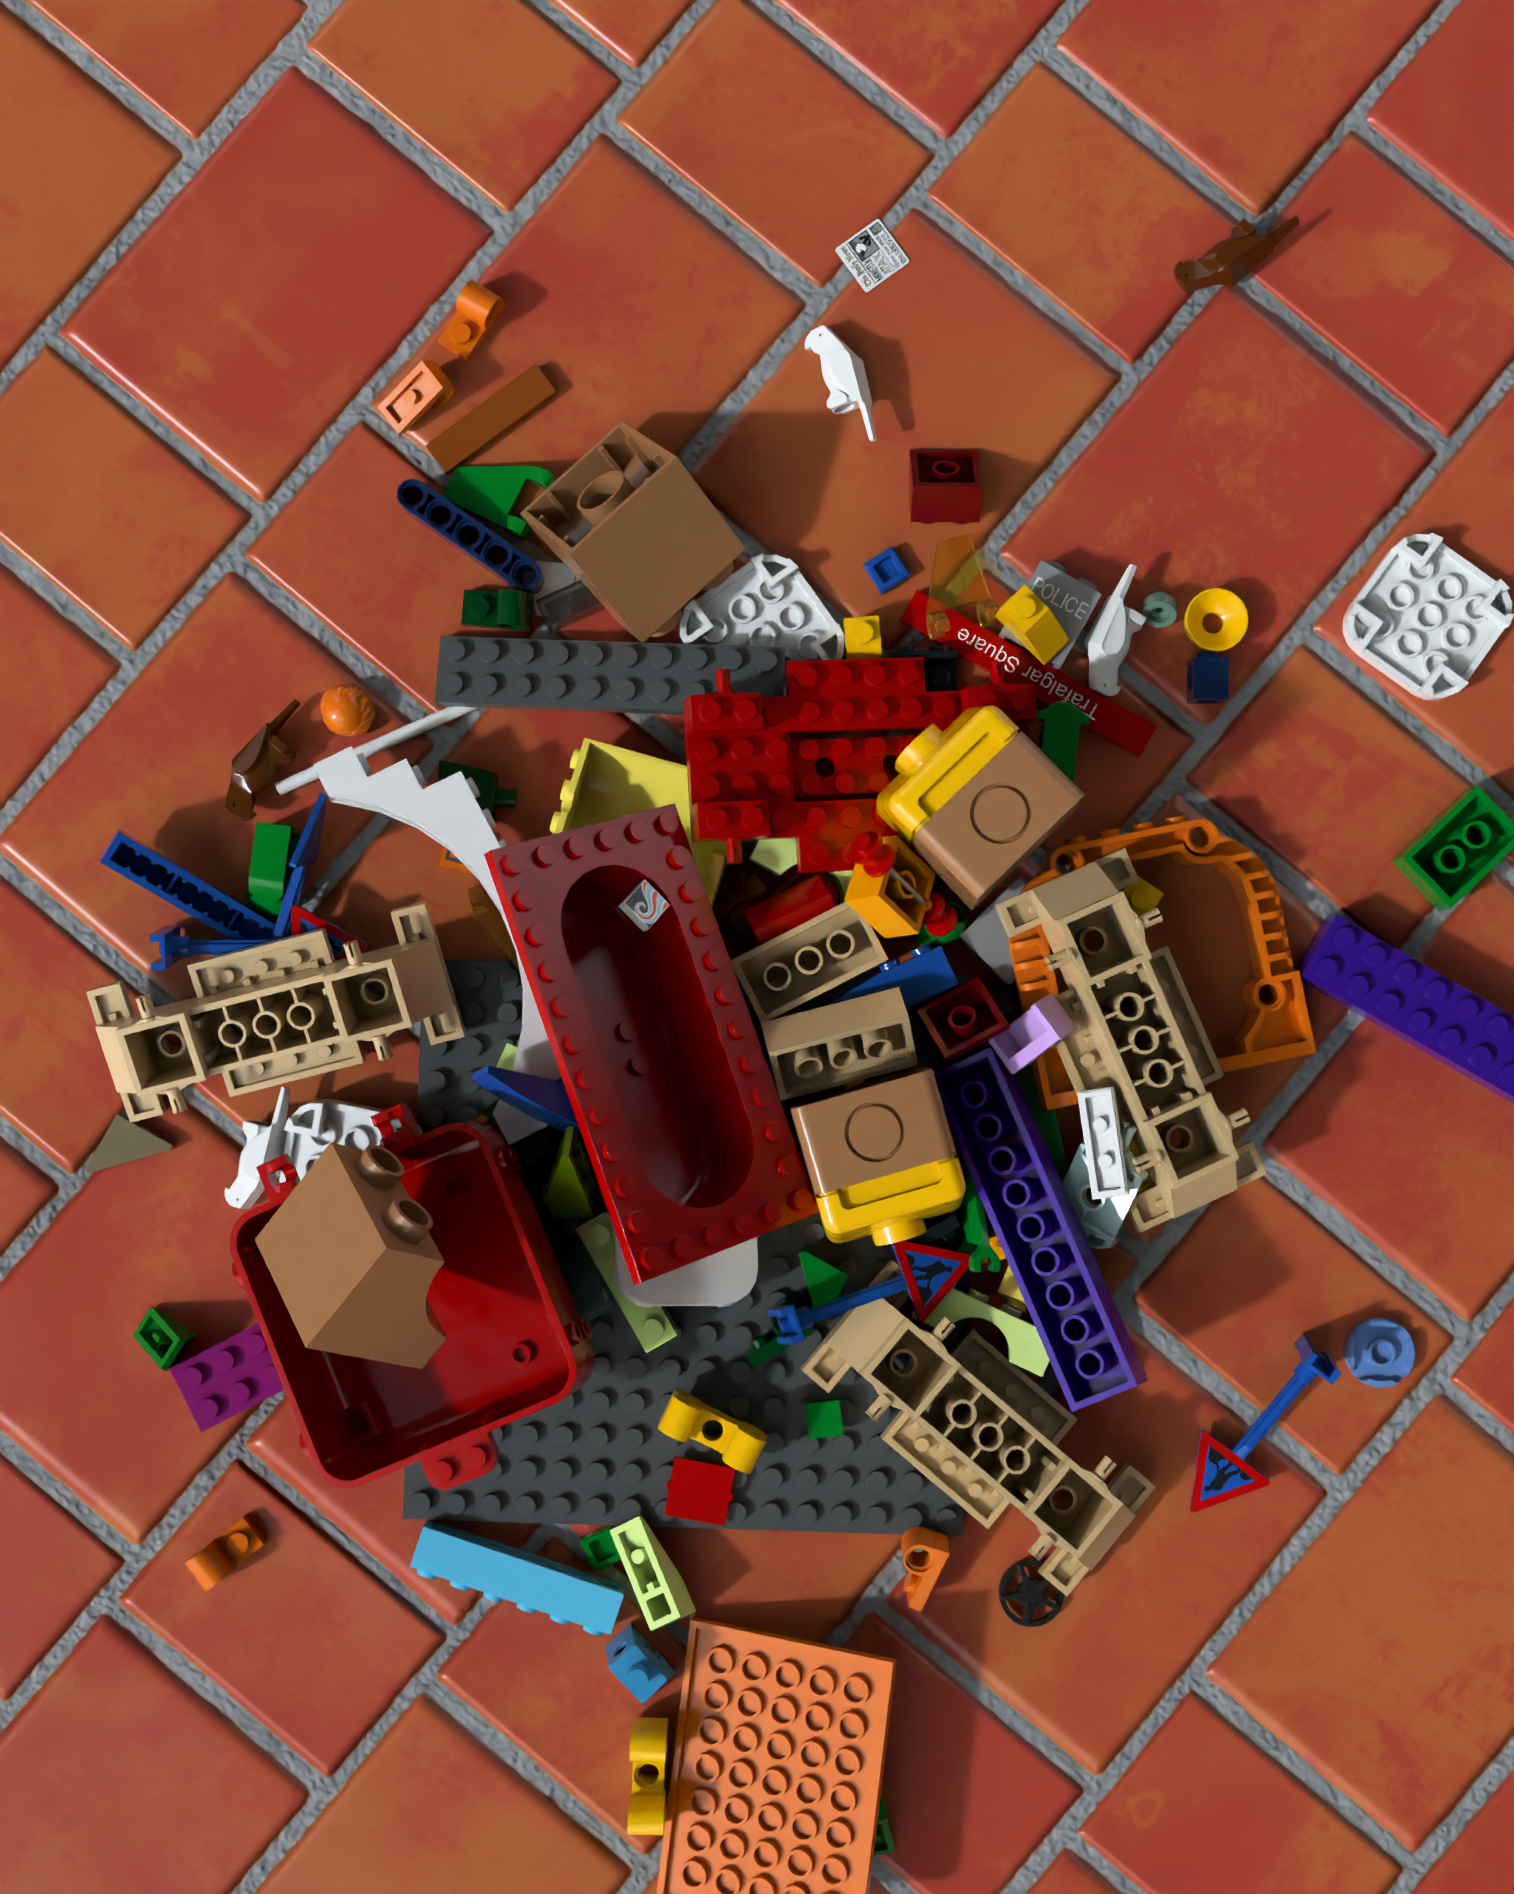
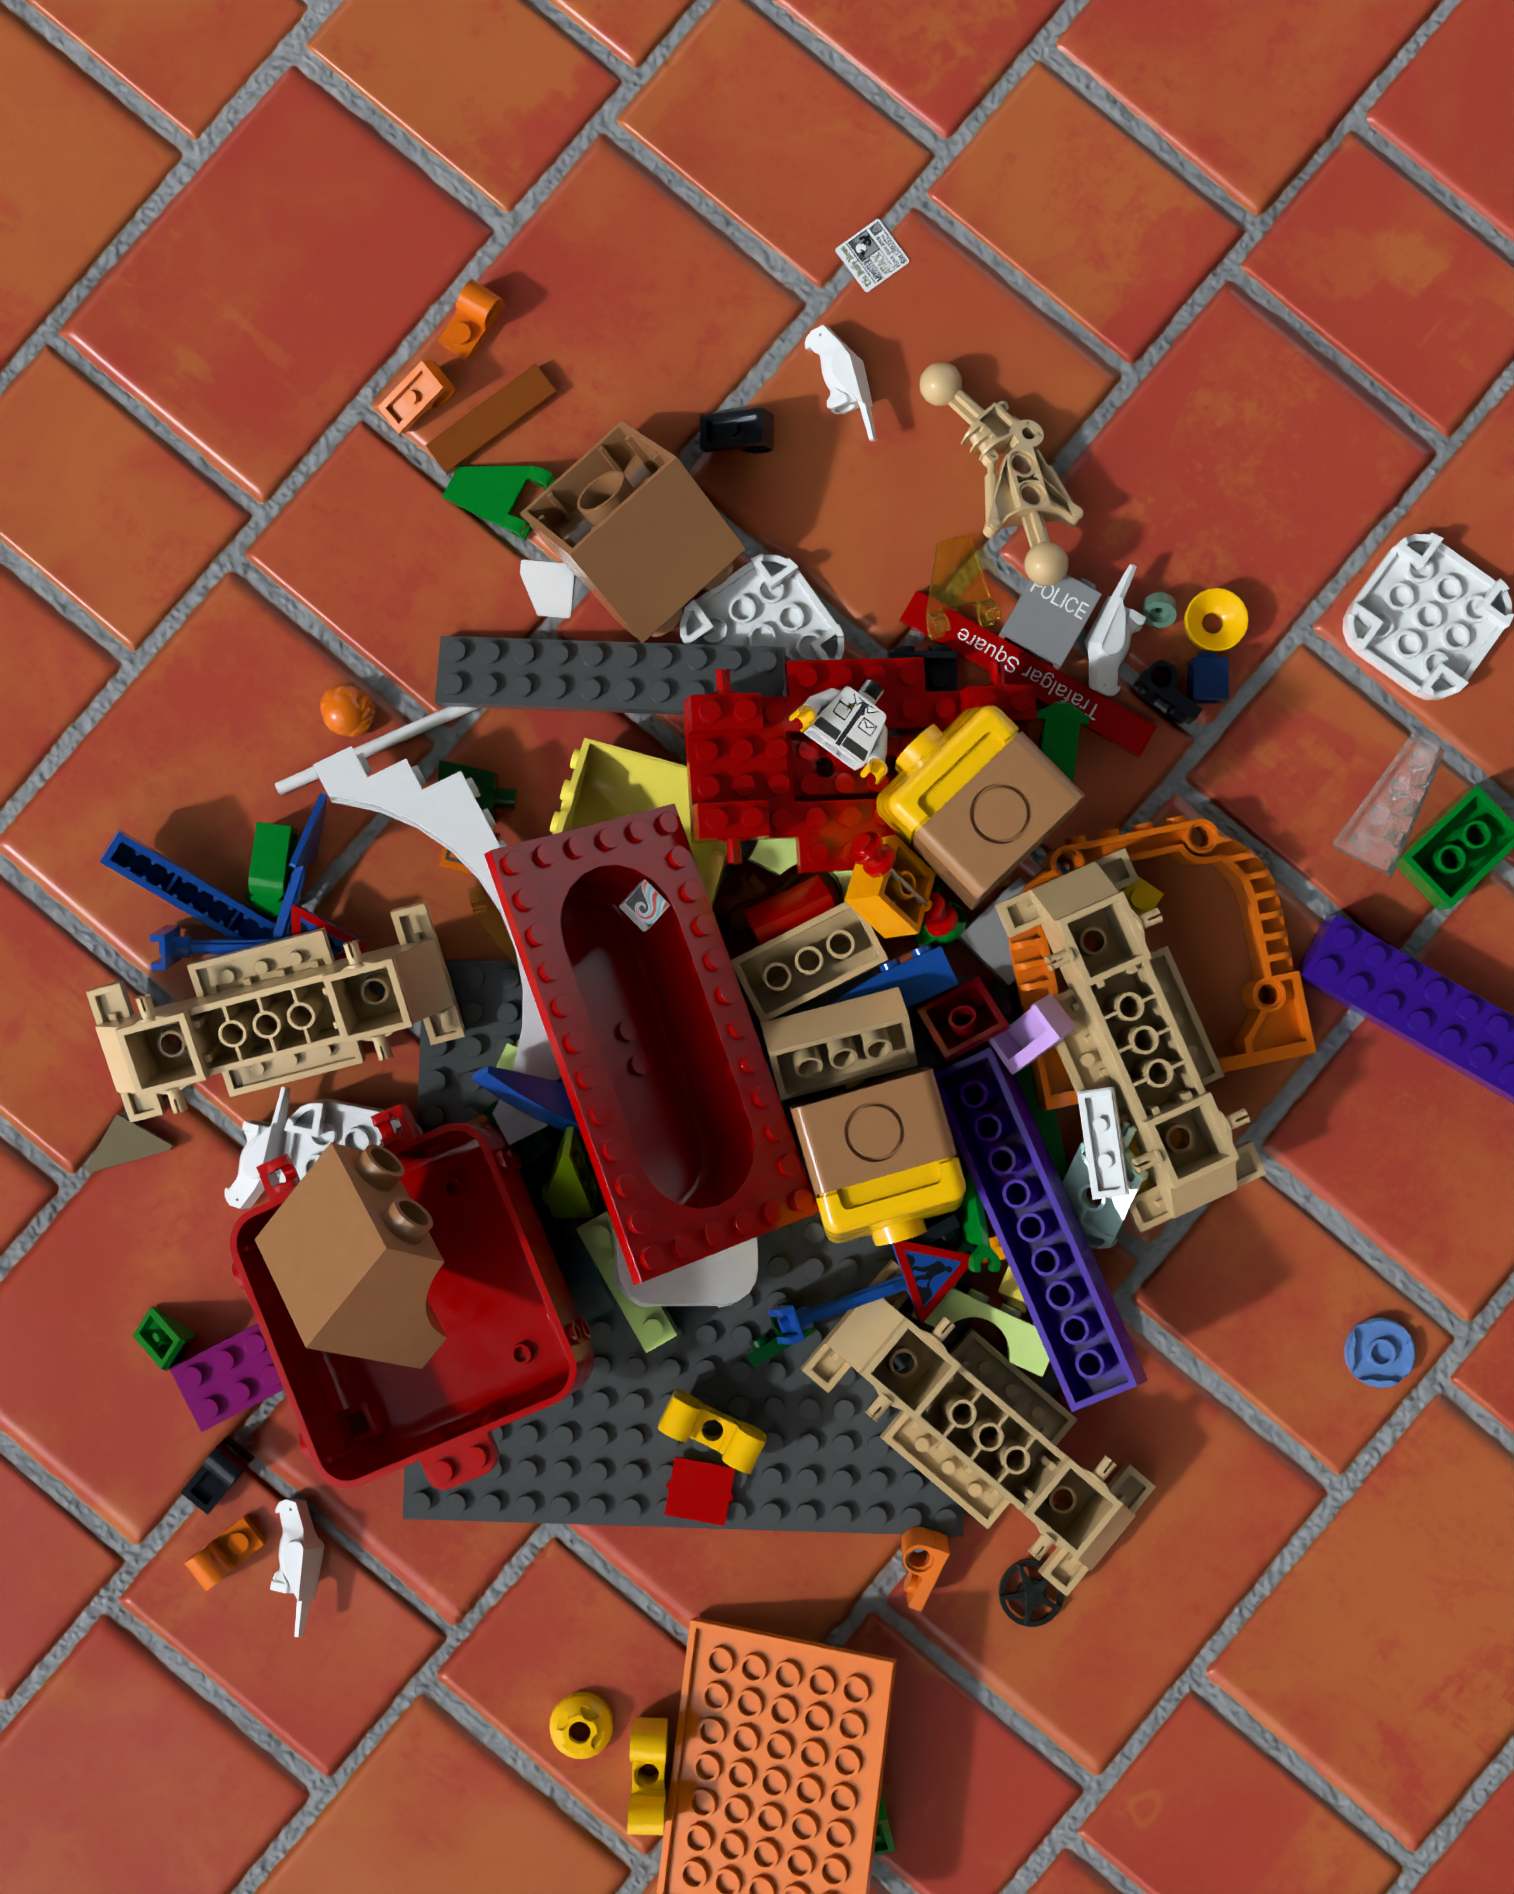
(217, 1474): none -> black plate
(258, 765): reddish brown animal -> none
(298, 1558): none -> white animal
(459, 525): dark blue beam -> none
(501, 610): dark green plate -> none
(518, 1577): medium azure brick -> none
(568, 606): clear smoke tile -> none
(581, 1708): none -> yellow piece
(600, 1548): green tile -> none
(639, 1664): dark azure torso -> none
(652, 1574): yellowish green slope -> none
(743, 430): none -> black plate
(822, 1277): green slope -> none
(823, 1418): green tile -> none
(848, 726): none -> white torso
(862, 637): yellow slope -> none
(886, 570): blue tile -> none
(945, 486): dark red slope -> none
(998, 432): none -> tan piece
(1032, 624): yellow slope -> none
(1178, 706): none -> black plate
(1222, 1470): blue piece -> none
(1231, 258): reddish brown animal -> none
(1389, 811): none -> clear wing

